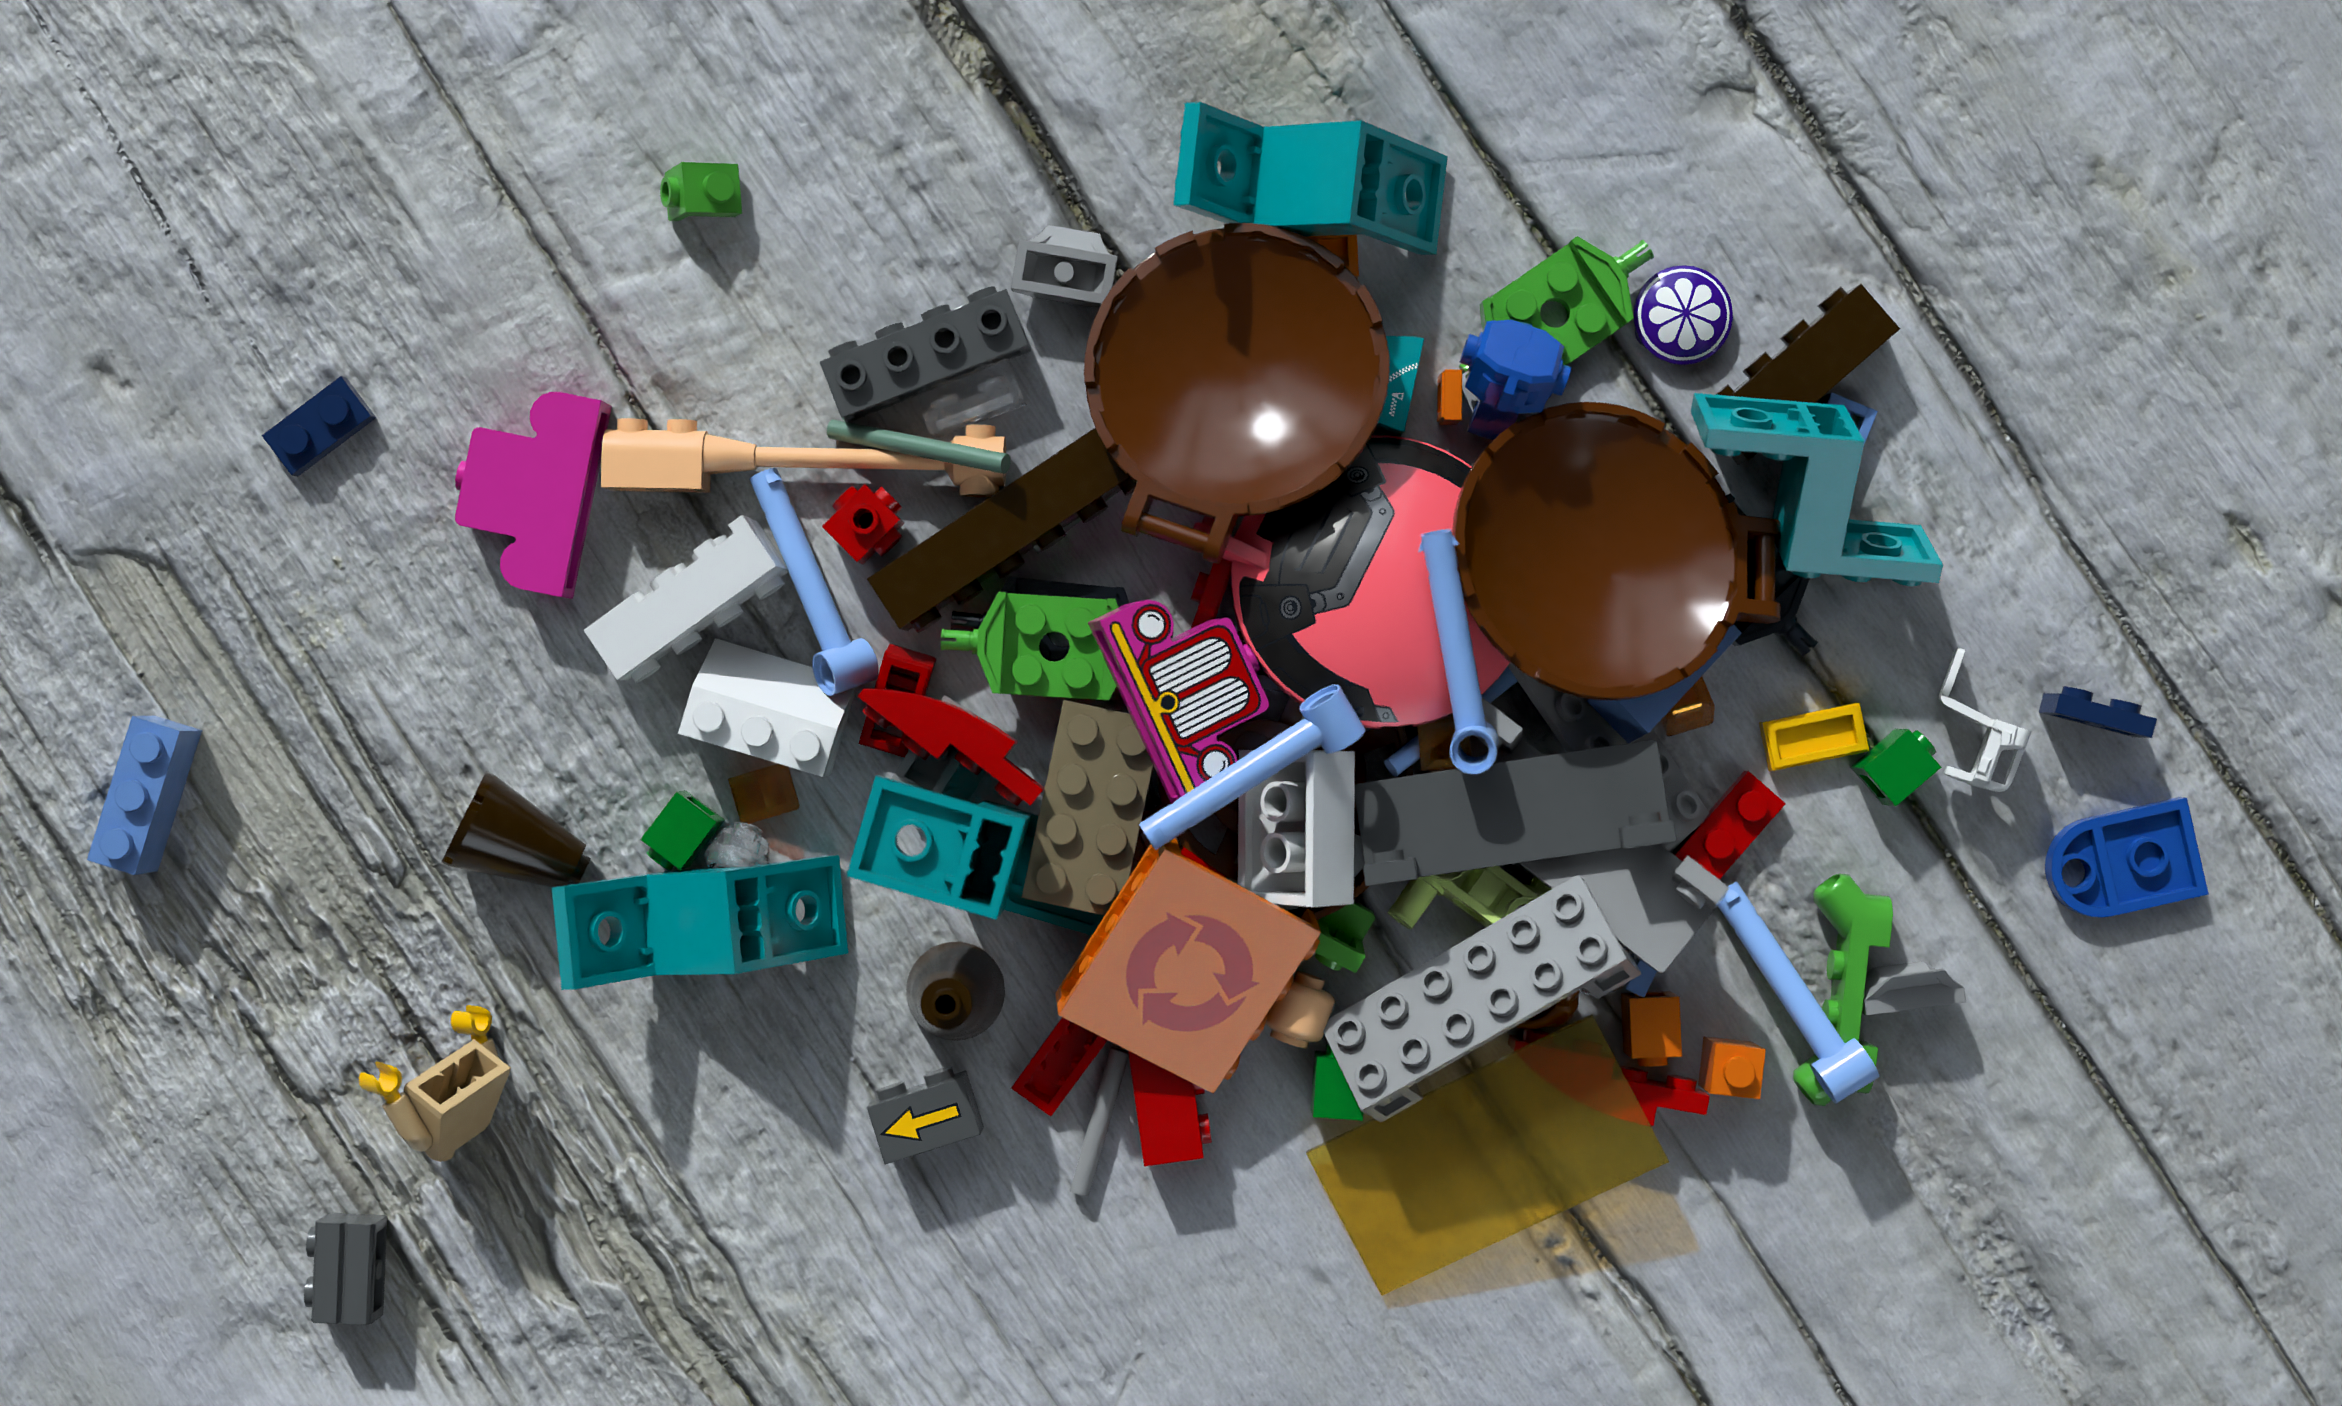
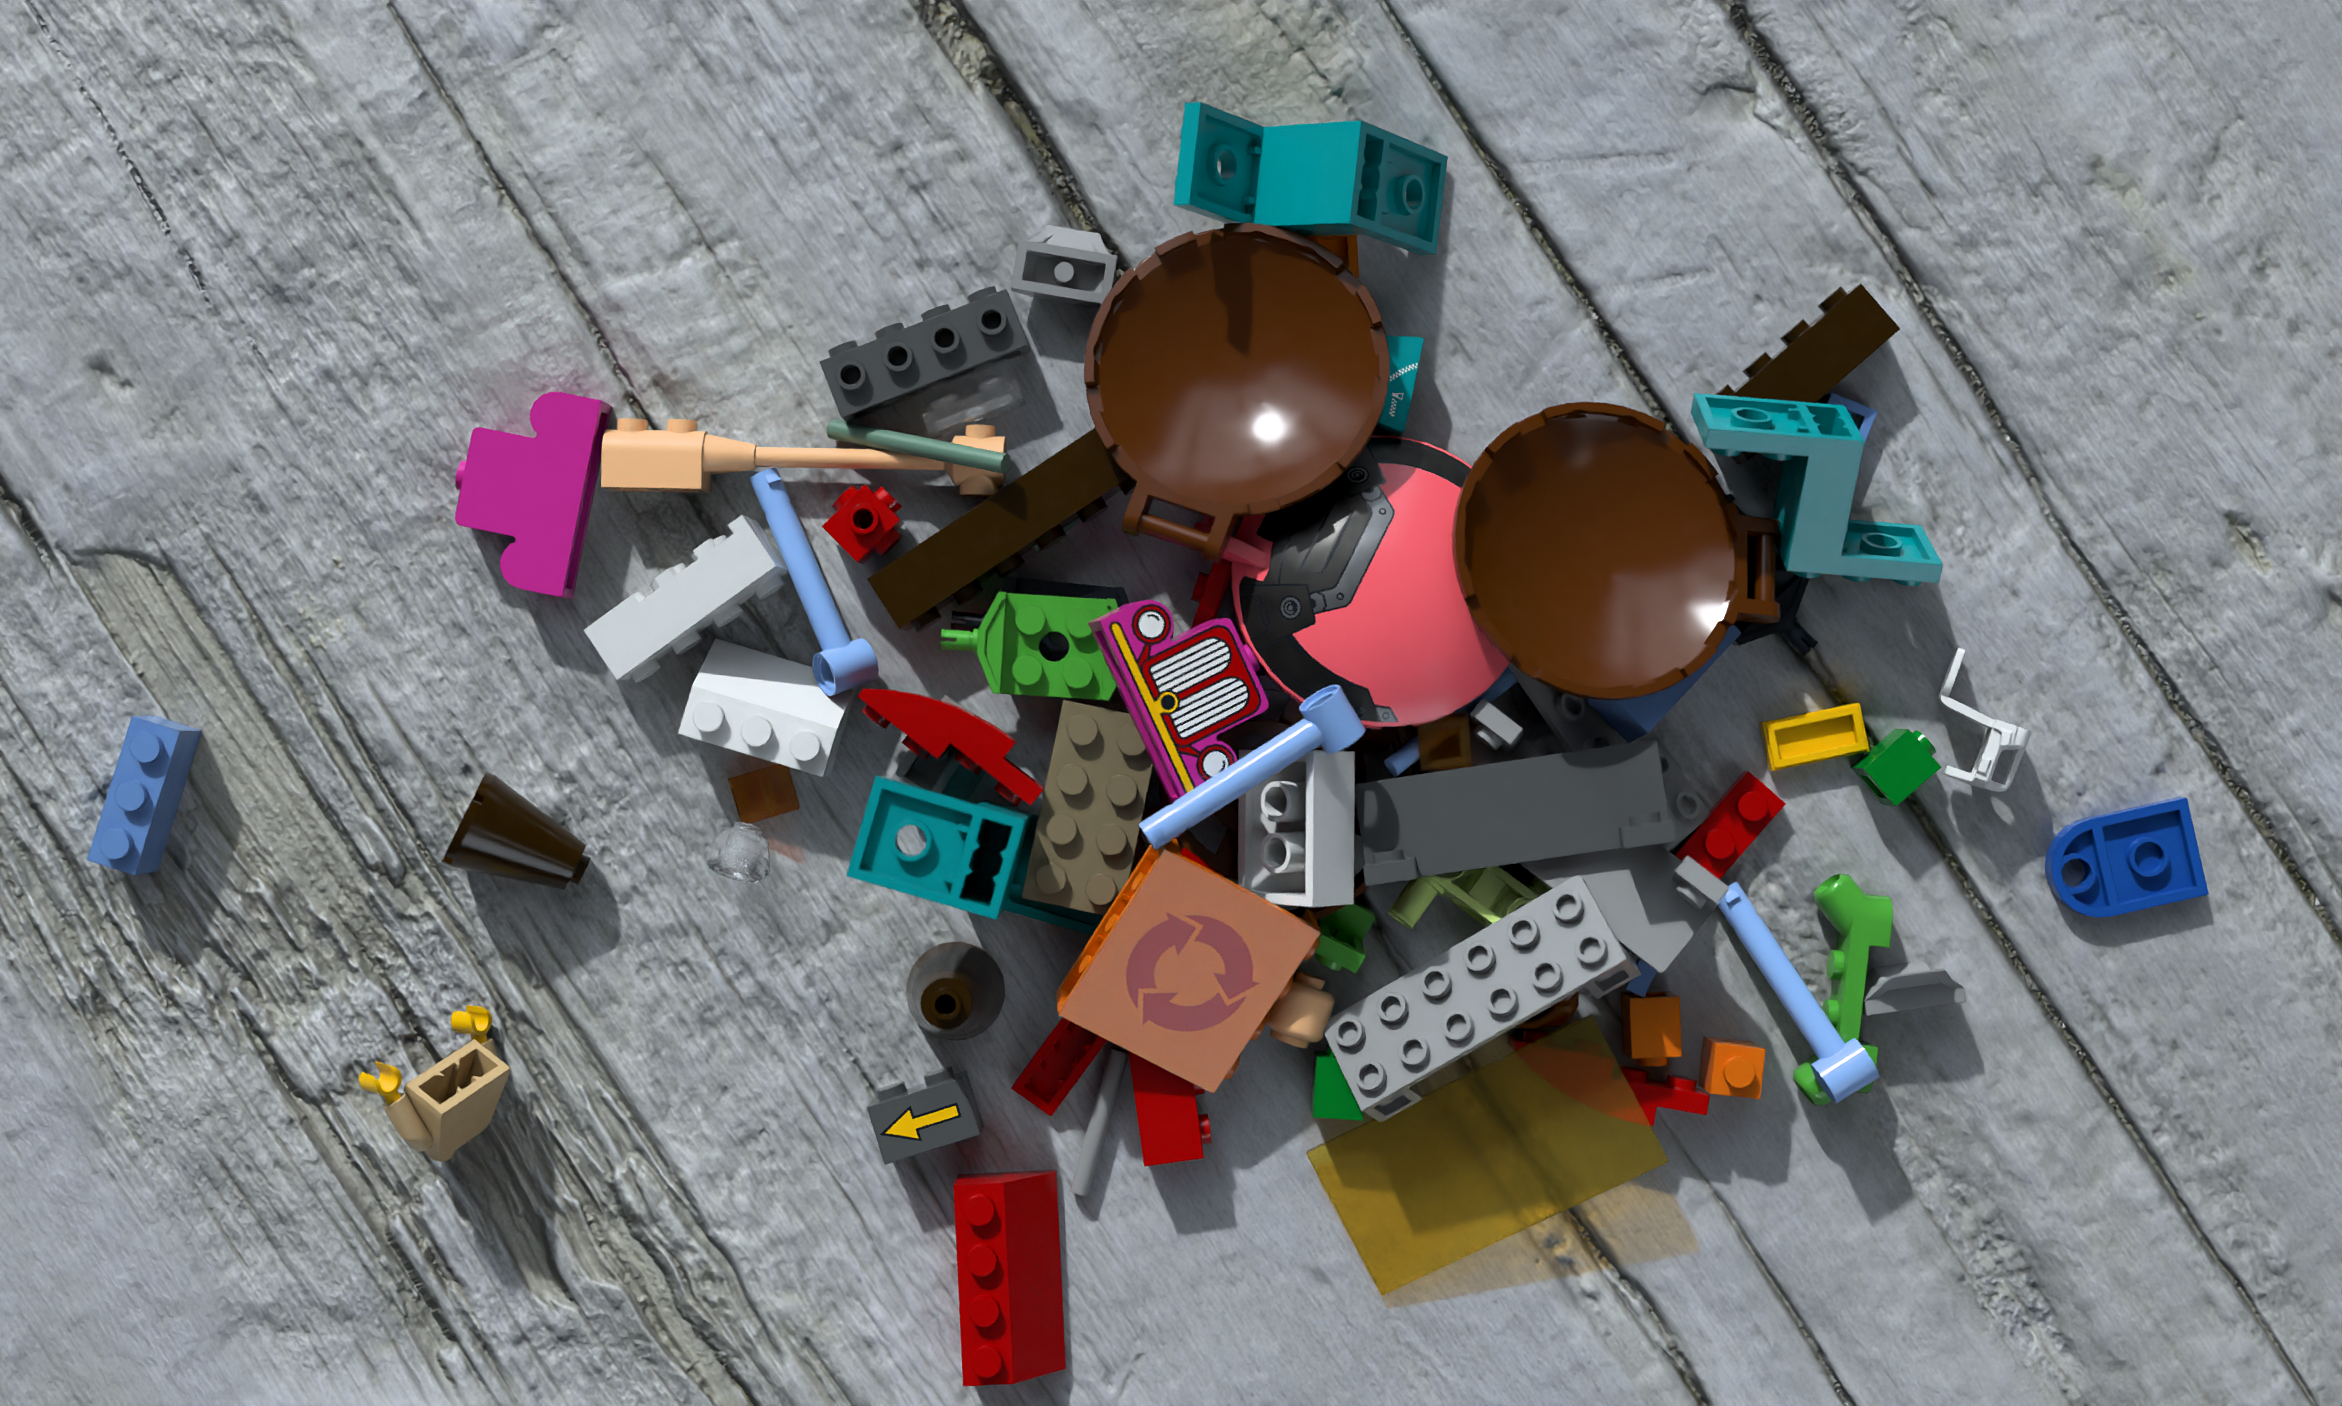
(319, 426): dark blue plate -> none
(347, 1268): dark grey brick -> none
(681, 831): green brick -> none
(700, 921): teal bracket -> none
(701, 190): bright green bracket -> none
(909, 660): red slope -> none
(1009, 1276): none -> red slope
(1449, 397): orange tile -> none
(1457, 651): light blue piece -> none
(1511, 374): blue piece -> none
(1581, 279): bright green plate -> none
(1682, 315): dish -> none
(1691, 711): clear orange slope -> none
(2118, 717): dark blue plate -> none

